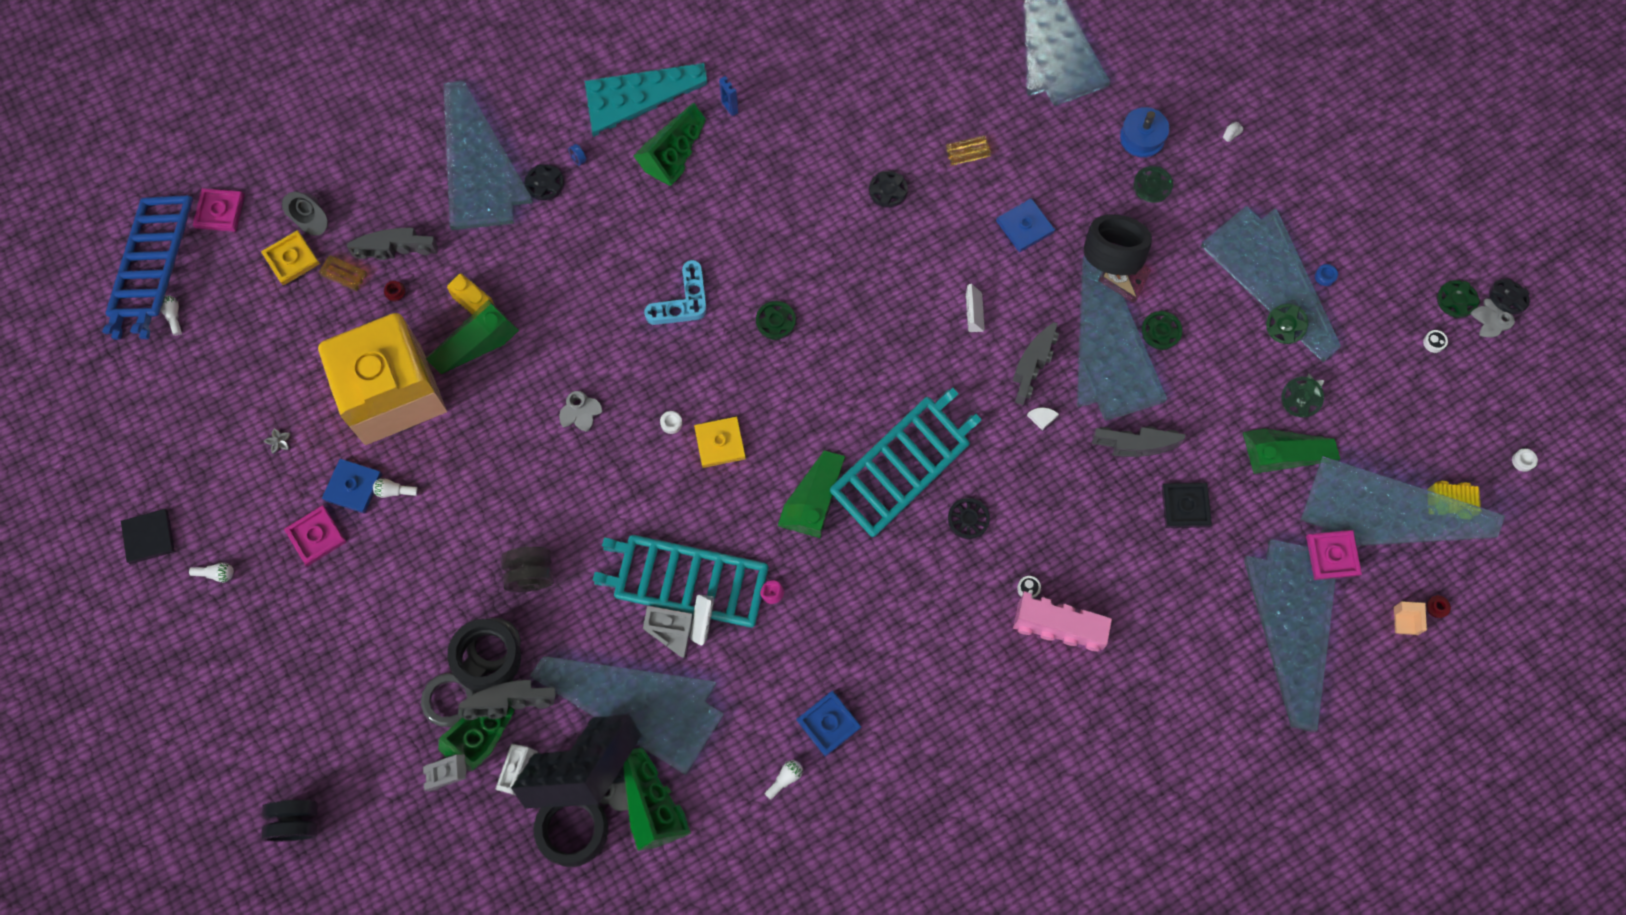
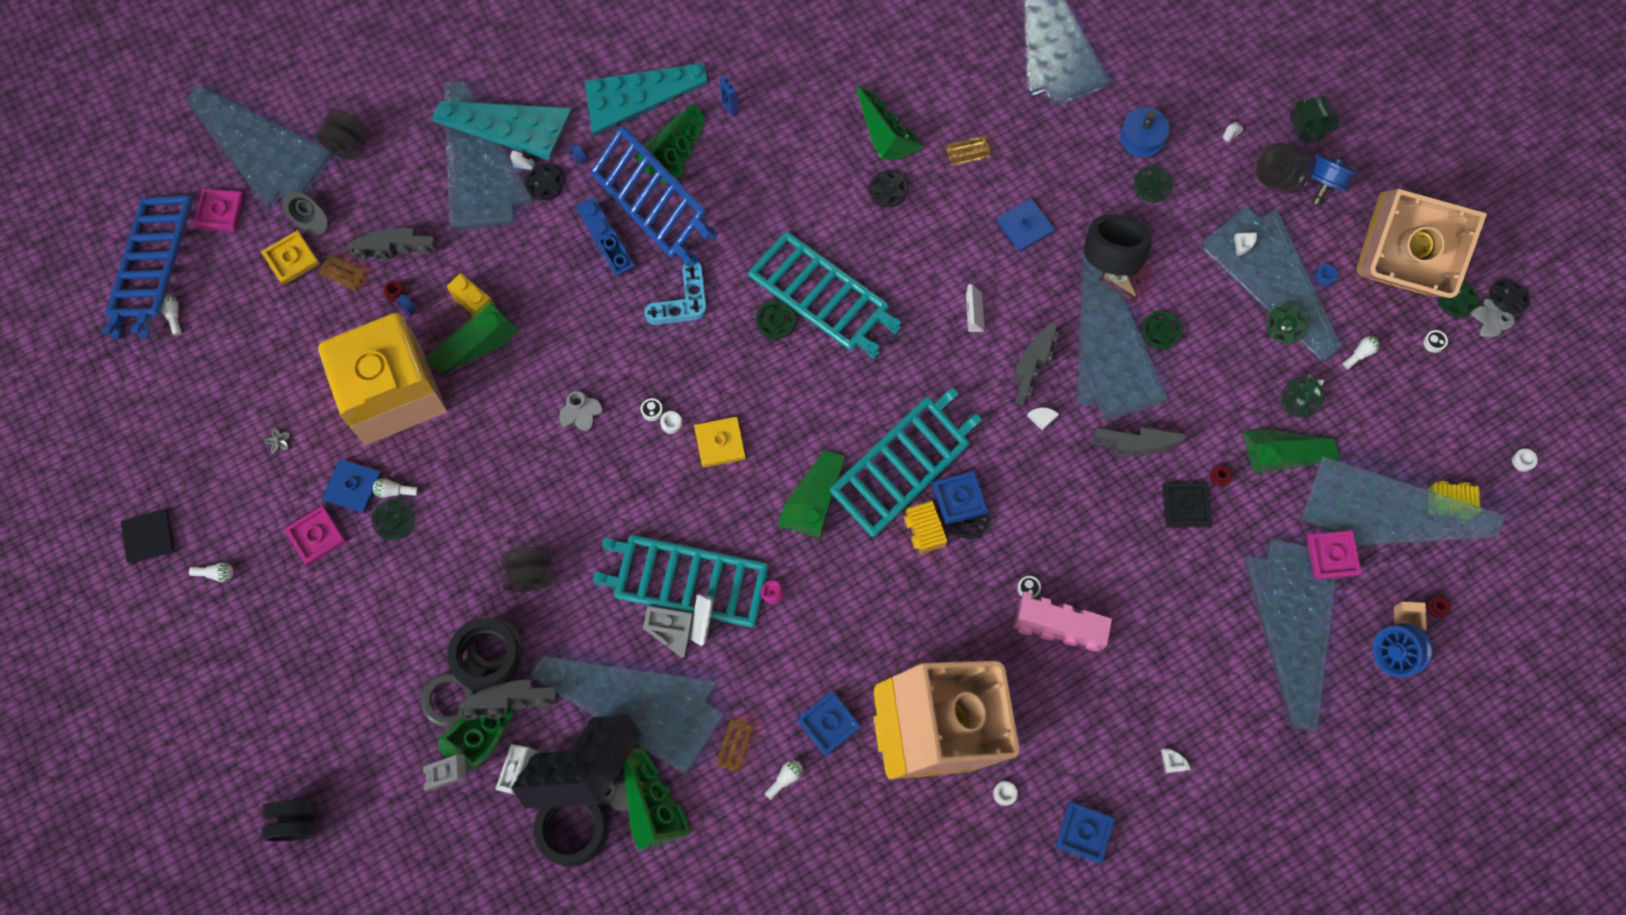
(263, 152): none -> clear light blue wing
(342, 134): none -> clear smoke wheel
(393, 519): none -> clear green wheel
(406, 305): none -> blue tile
(516, 126): none -> teal wing
(521, 162): none -> white tile
(604, 237): none -> blue slope
(651, 409): none -> white tile
(696, 221): none -> blue bar
(741, 726): none -> clear yellow tile
(880, 314): none -> teal bar
(884, 128): none -> green wedge
(925, 527): none -> yellow brick
(945, 719): none -> light nougat piece
(959, 498): none -> blue plate
(1005, 793): none -> white tile
(1085, 832): none -> blue plate
(1174, 761): none -> white tile
(1218, 481): none -> dark red plate
(1244, 242): none -> white tile
(1284, 168): none -> clear smoke wheel
(1313, 118): none -> clear green brick
(1331, 174): none -> blue wheel
(1368, 346): none -> white piece
(1402, 650): none -> blue wheel
(1419, 243): none -> light nougat piece

